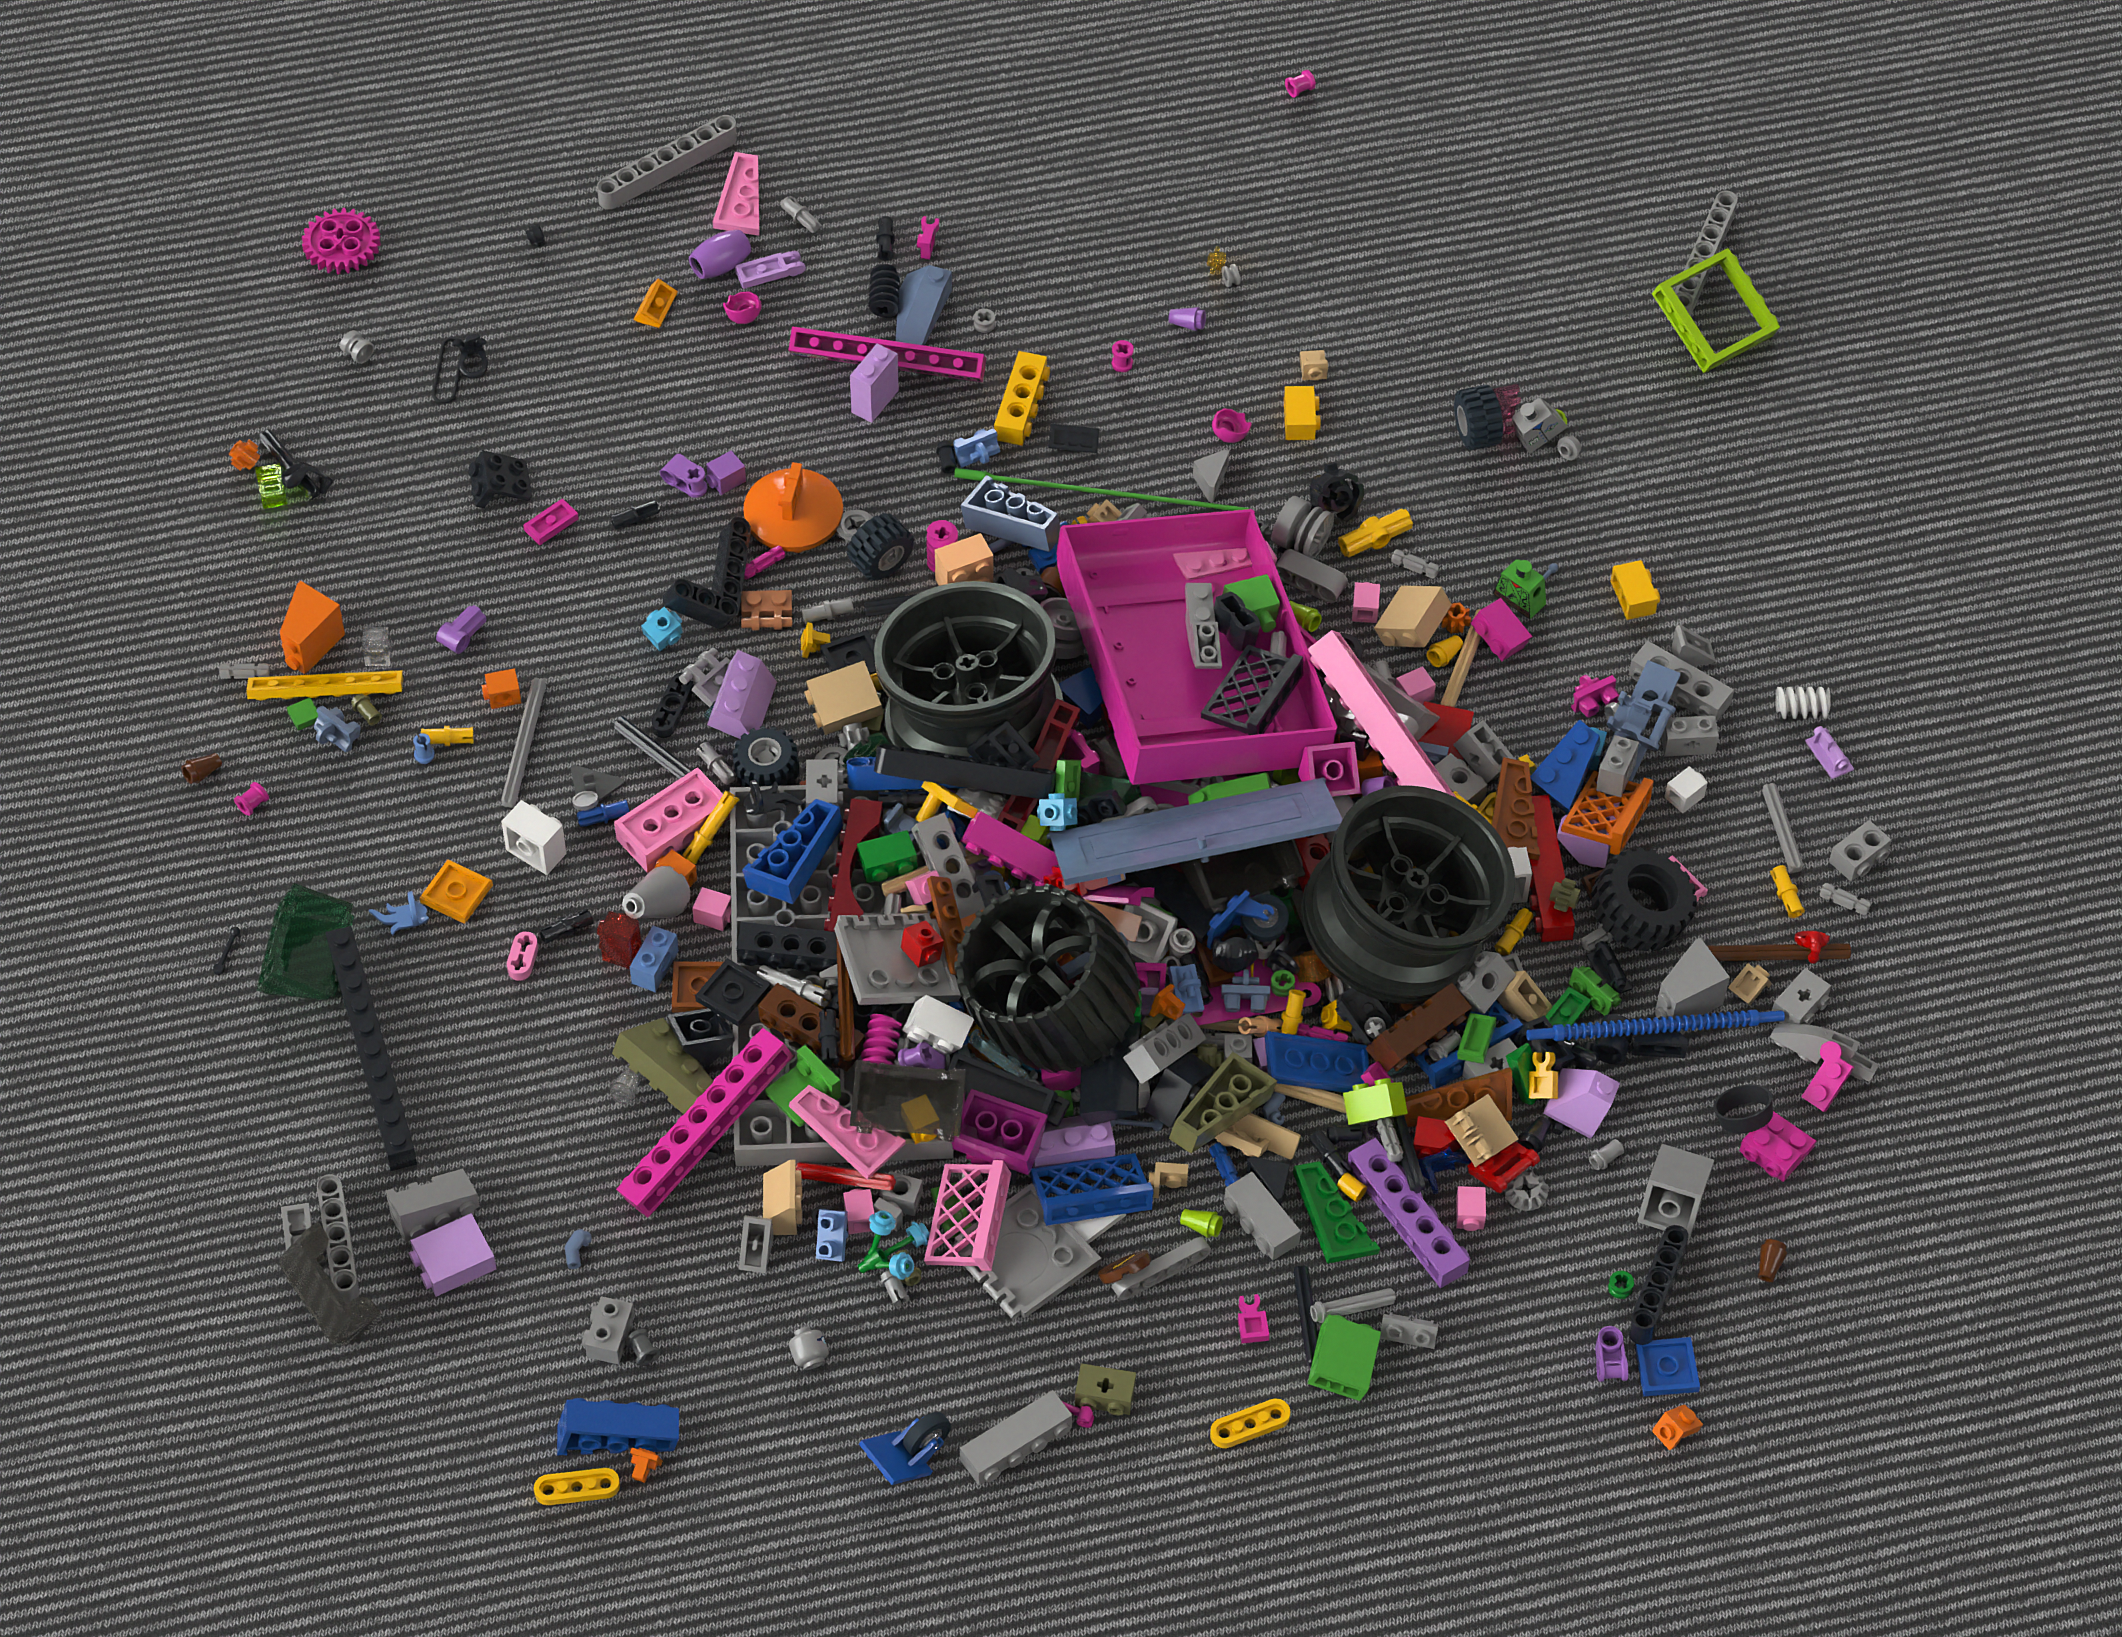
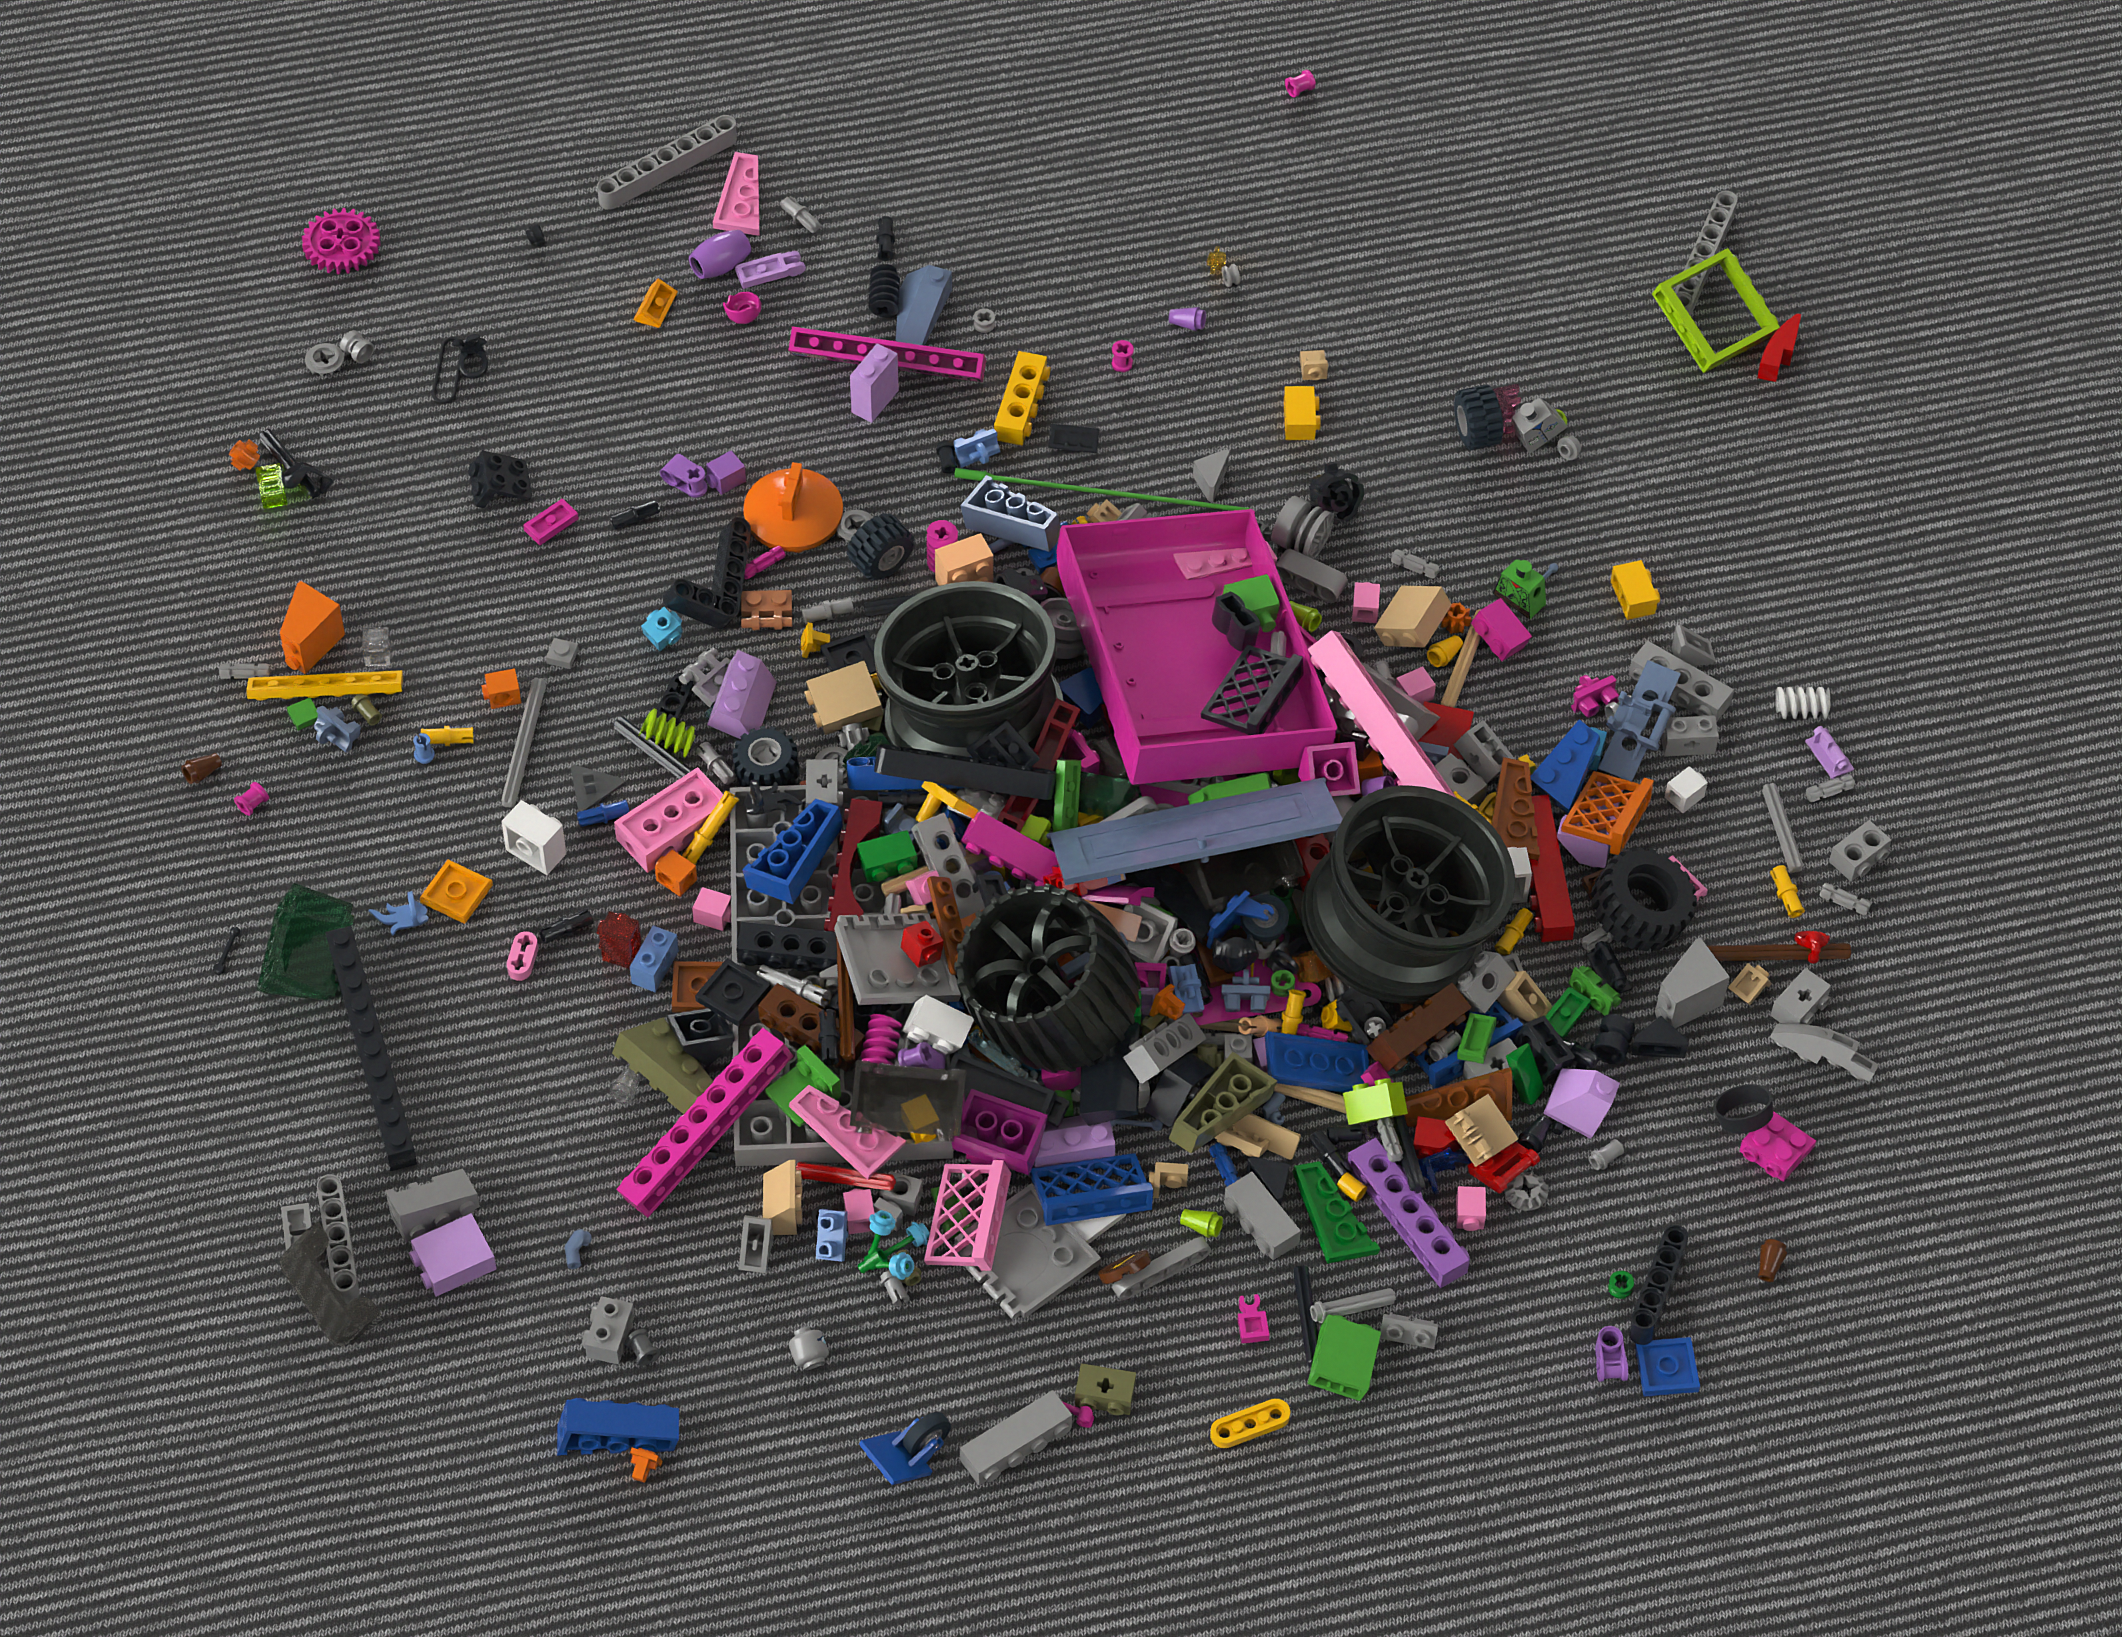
(330, 352): none -> light grey gear
(458, 633): medium lavender piece -> none
(562, 653): none -> light grey plate
(563, 1486): yellow plate -> none
(585, 800): light grey piece -> none
(658, 895): light grey cone -> none
(668, 731): none -> lime piece
(927, 239): dark pink plate -> none
(1057, 811): medium azure brick -> none
(1100, 807): black slope -> none
(1201, 626): light grey slope -> none
(1230, 425): dark pink hair -> none
(1375, 532): yellow piece -> none
(1543, 1081): yellow plate -> none
(1559, 1032): blue hose -> none
(1565, 895): olive gear -> none
(1617, 766): light grey brick -> none
(1675, 1189): light grey slope -> none
(1676, 1425): orange bracket -> none
(1779, 349): none -> red slope
(1829, 1077): dark pink hinge -> none
(1830, 788): none -> light grey axle

